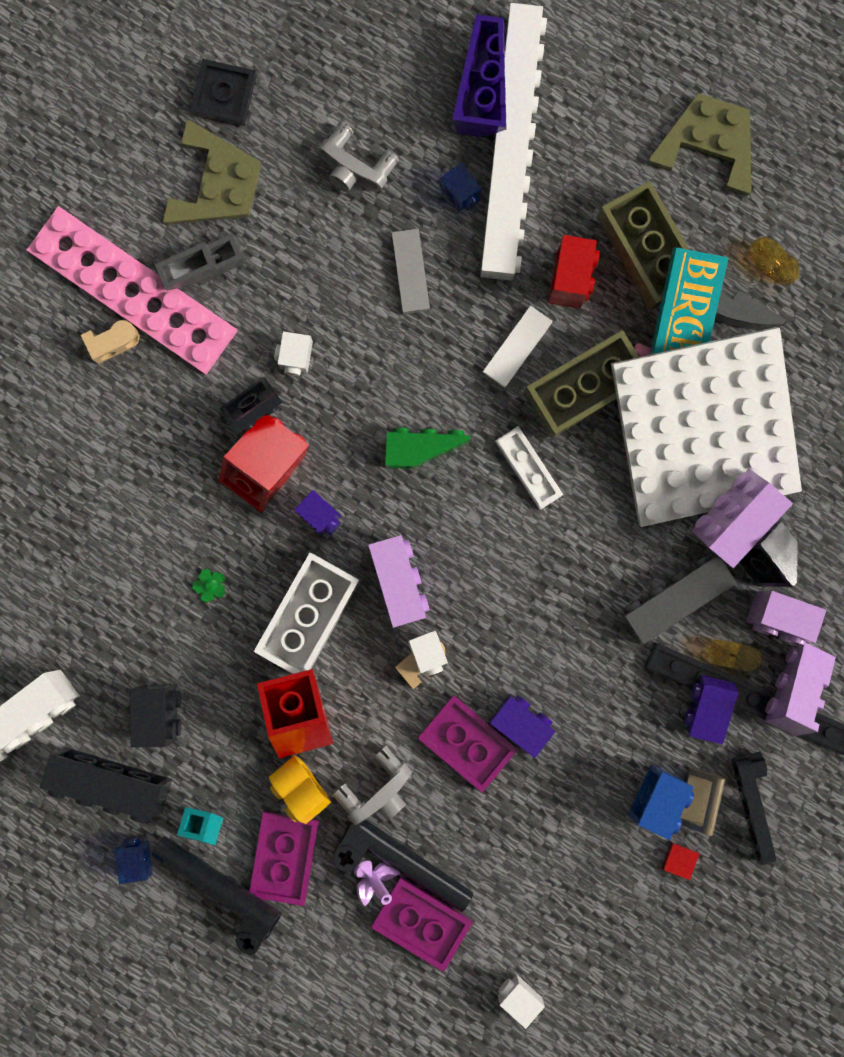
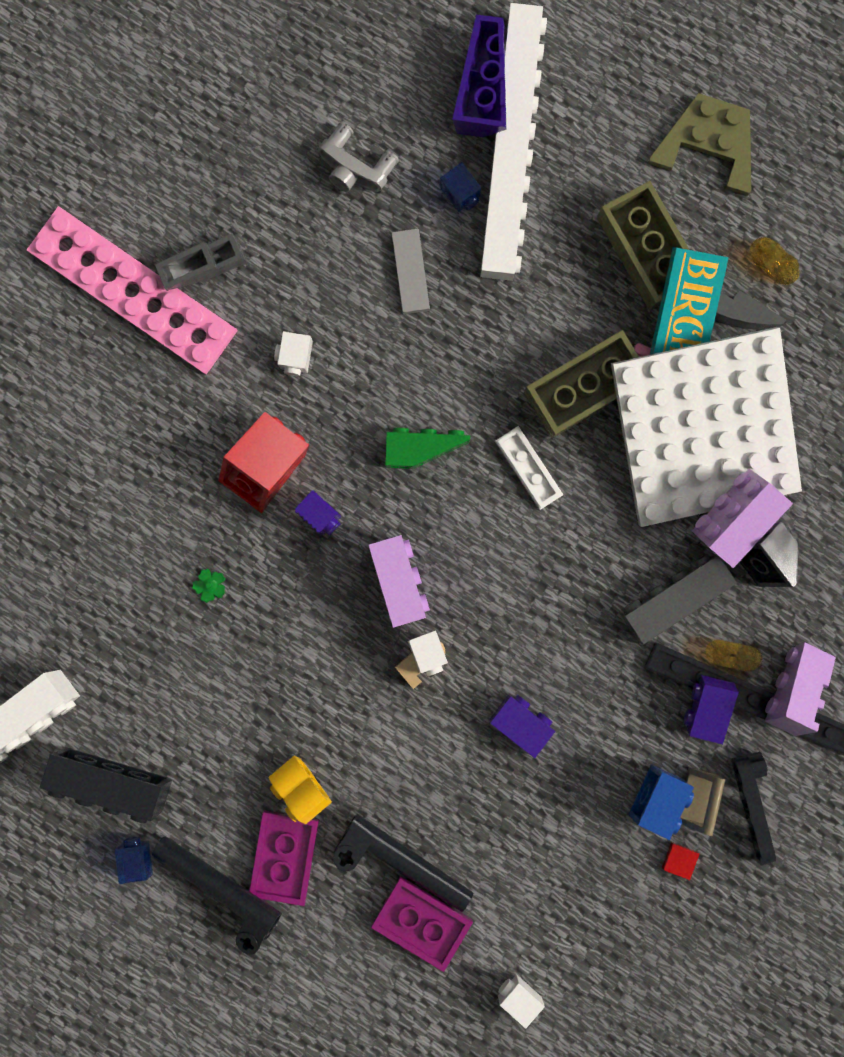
(111, 342): tan leg -> none
(154, 715): black brick -> none
(200, 826): teal brick -> none
(223, 92): black plate -> none
(226, 184): olive wing -> none
(250, 406): black plate -> none
(294, 713): red slope -> none
(307, 615): white brick -> none
(372, 881): lavender plant -> none
(385, 800): light grey connector -> none
(467, 743): magenta plate -> none
(517, 347): white tile -> none
(573, 272): red brick -> none
(786, 616): lavender brick -> none

